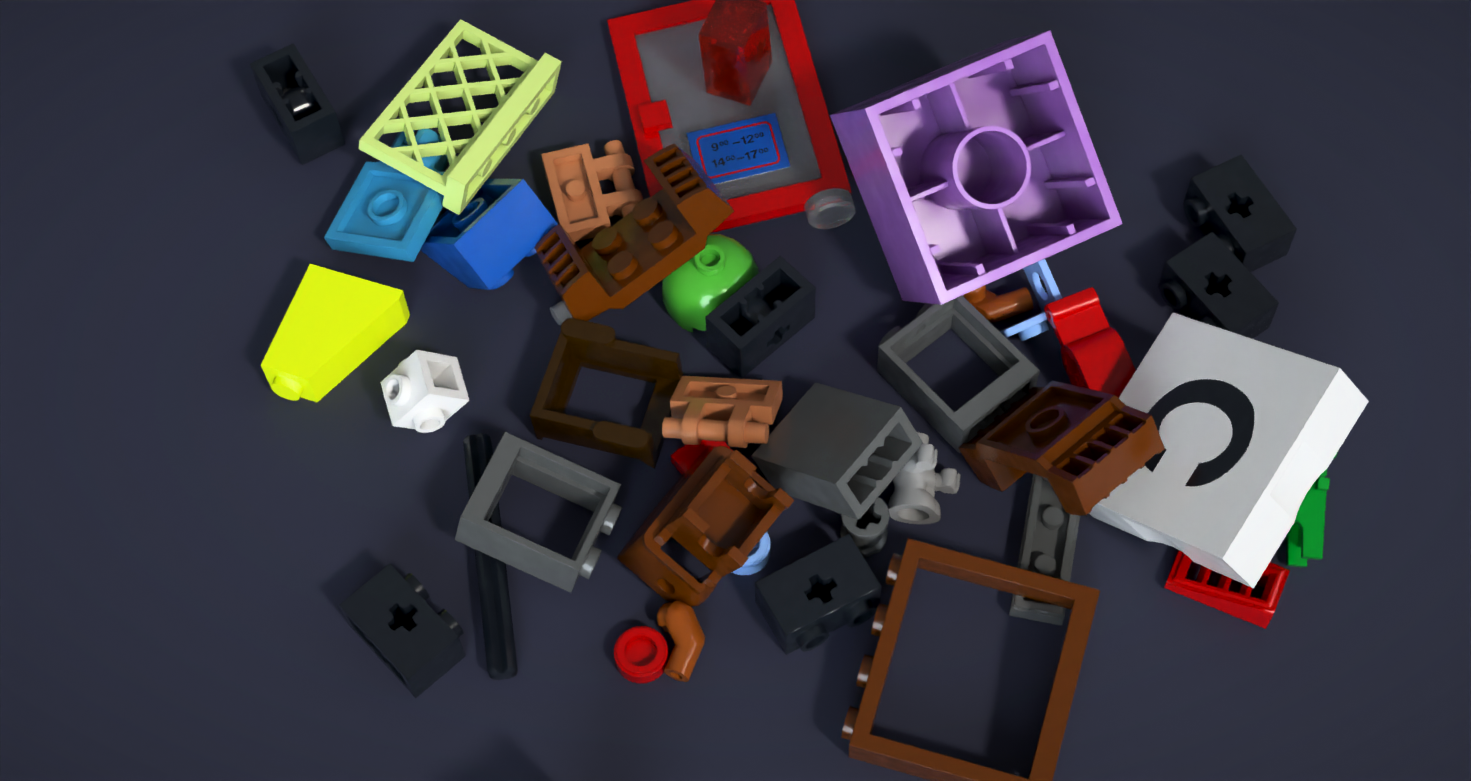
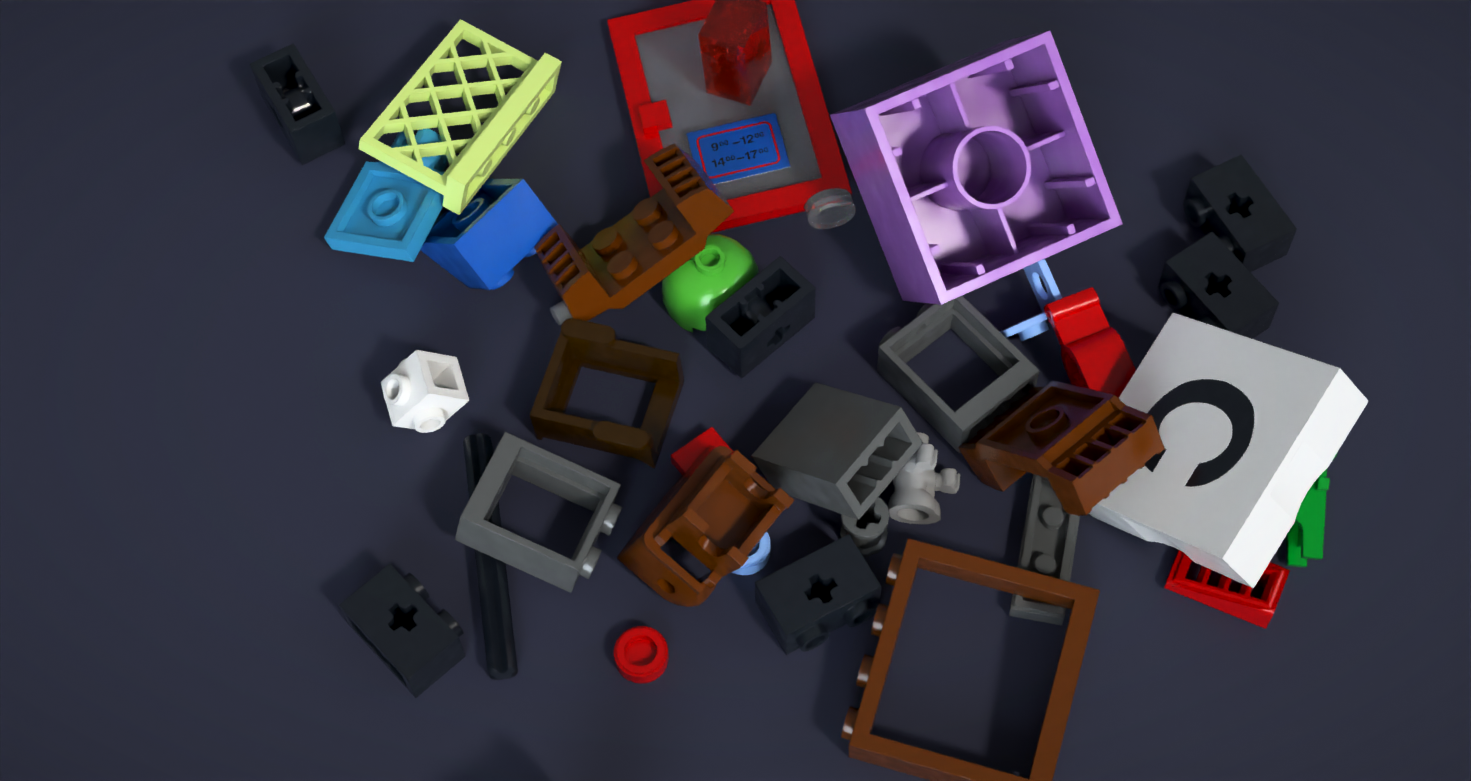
(330, 332): neon yellow slope -> none
(577, 192): nougat plate -> none
(687, 635): dark orange arm -> none
(723, 410): nougat plate -> none
(1000, 307): dark orange arm -> none

